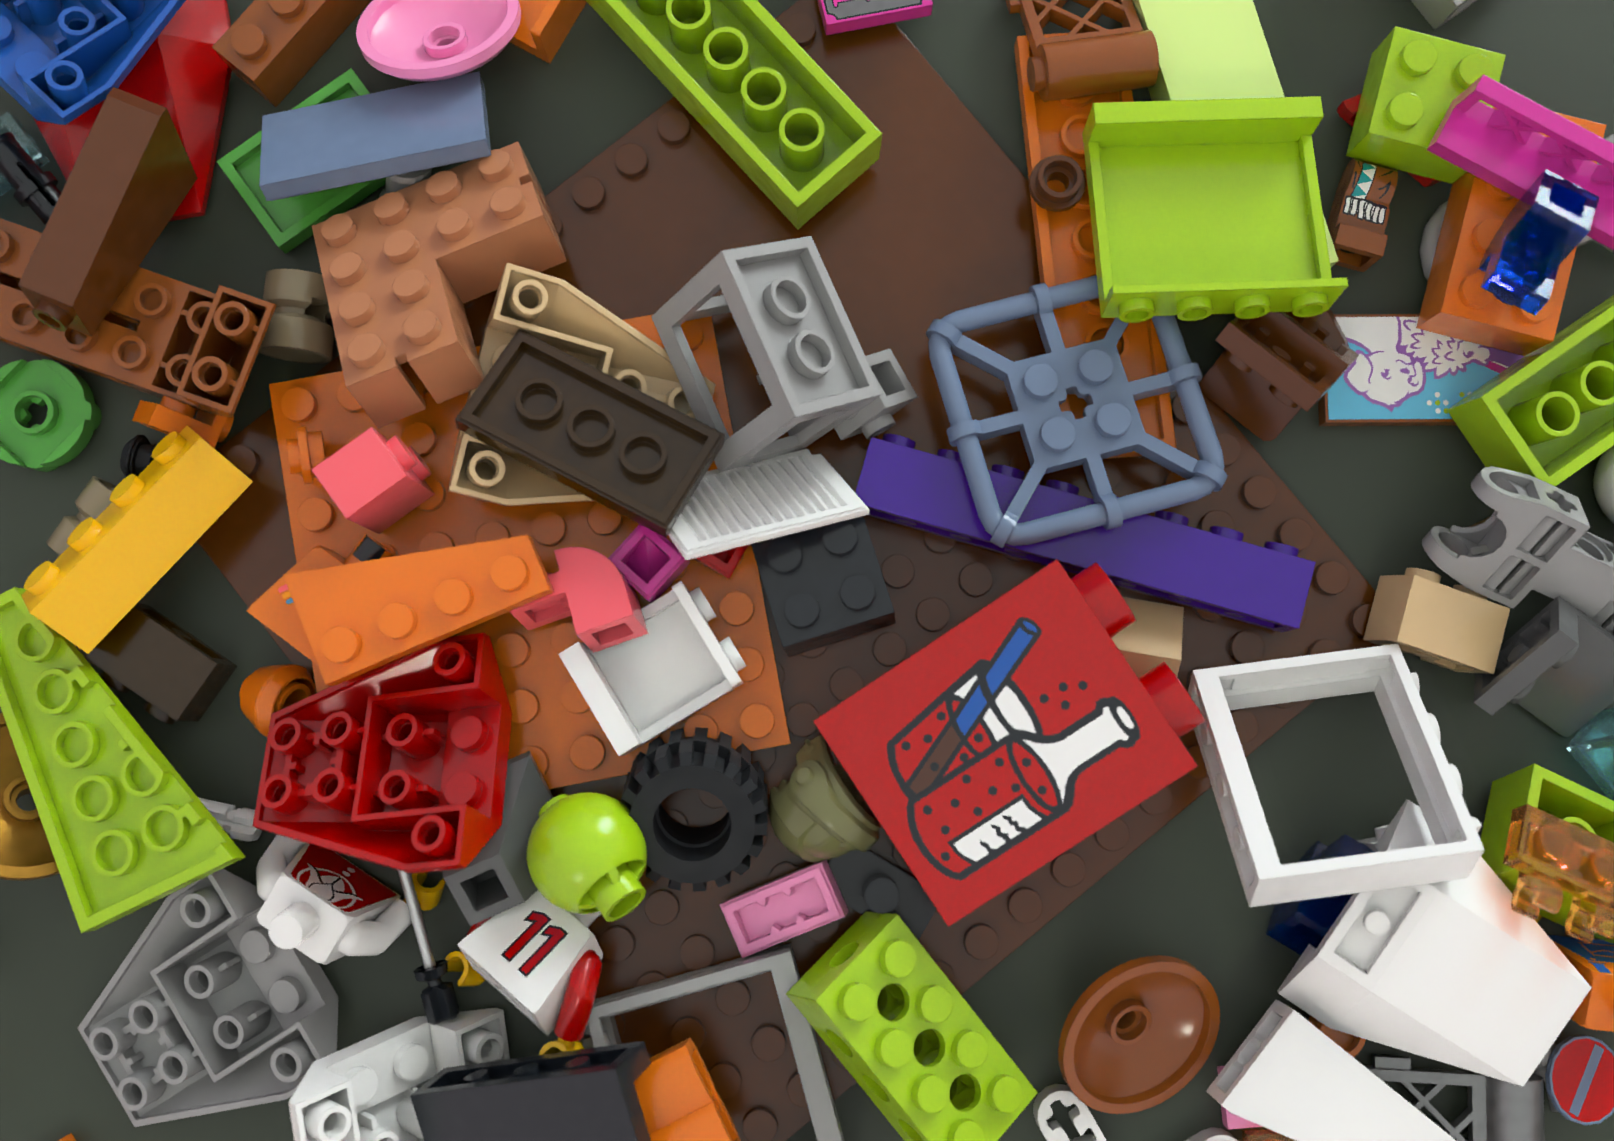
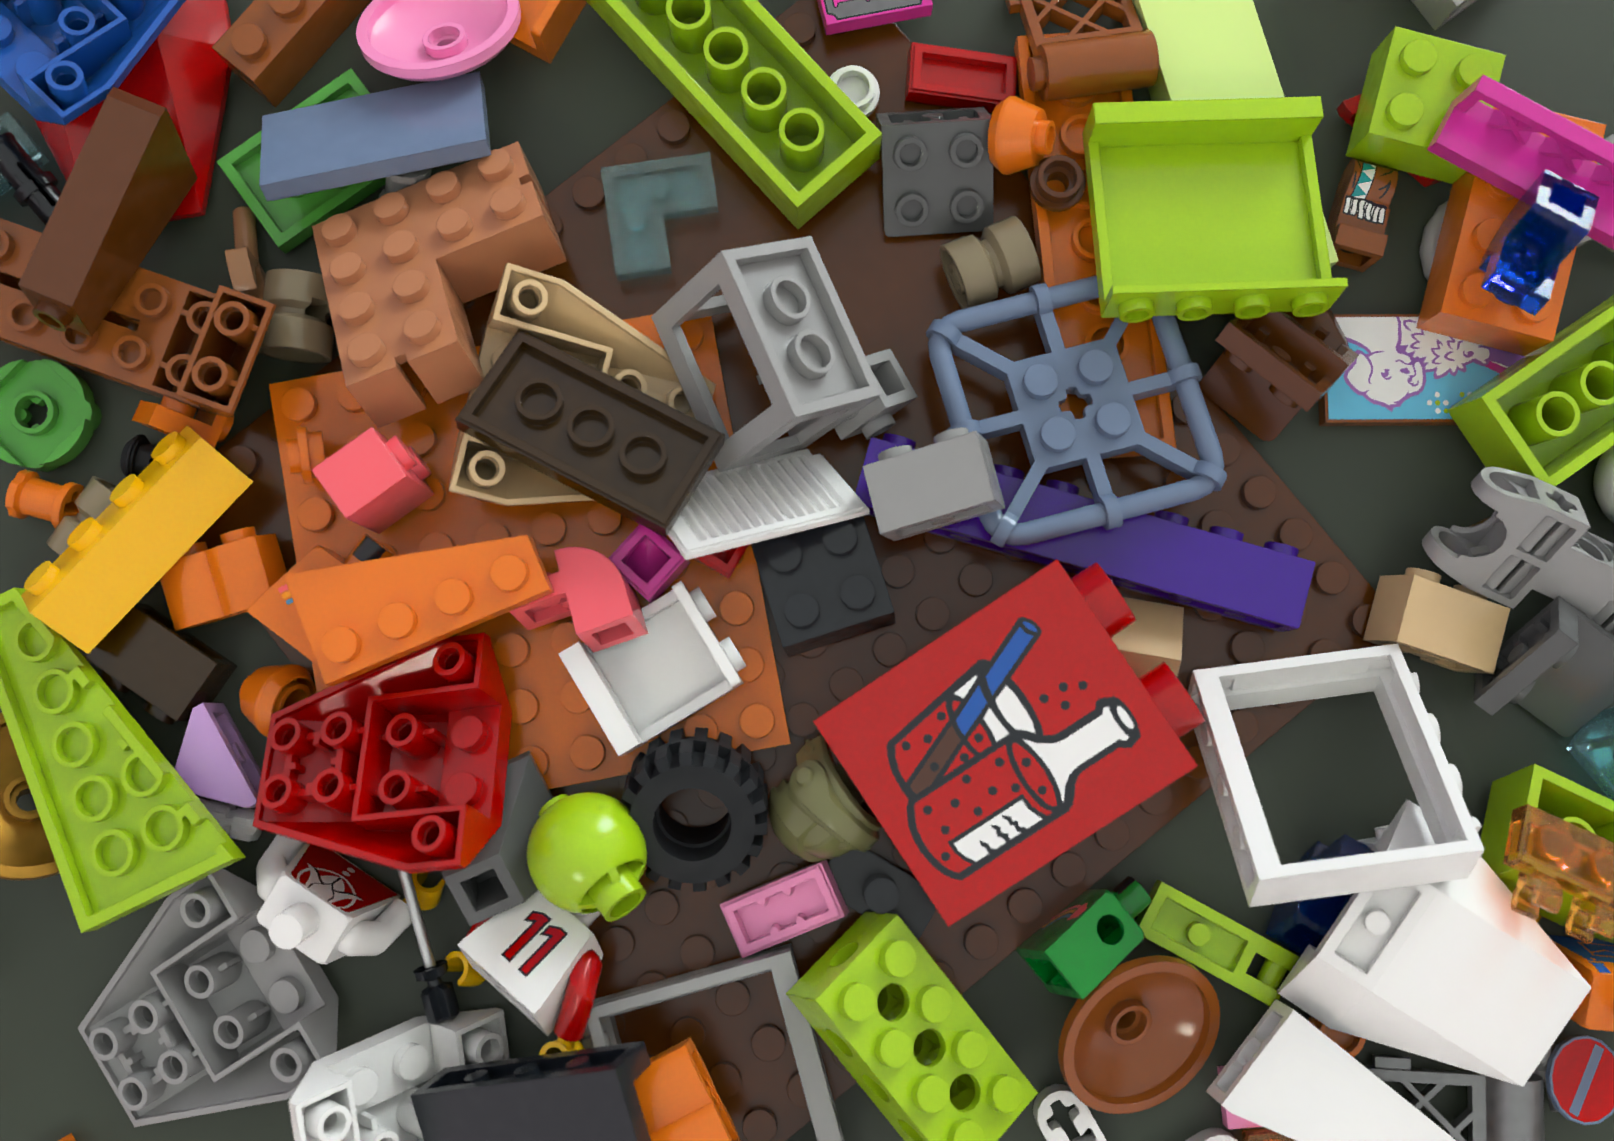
(41, 499): none -> orange bush
(217, 759): none -> lavender slope
(222, 580): none -> orange brick
(243, 261): none -> medium nougat bar
(641, 200): none -> clear light blue plate
(859, 86): none -> white plate
(933, 484): none -> light grey brick
(936, 171): none -> dark grey bracket
(959, 77): none -> red tile
(1000, 260): none -> dark tan wheel
(1019, 135): none -> orange cone
(1087, 939): none -> green torso
(1214, 942): none -> lime plate

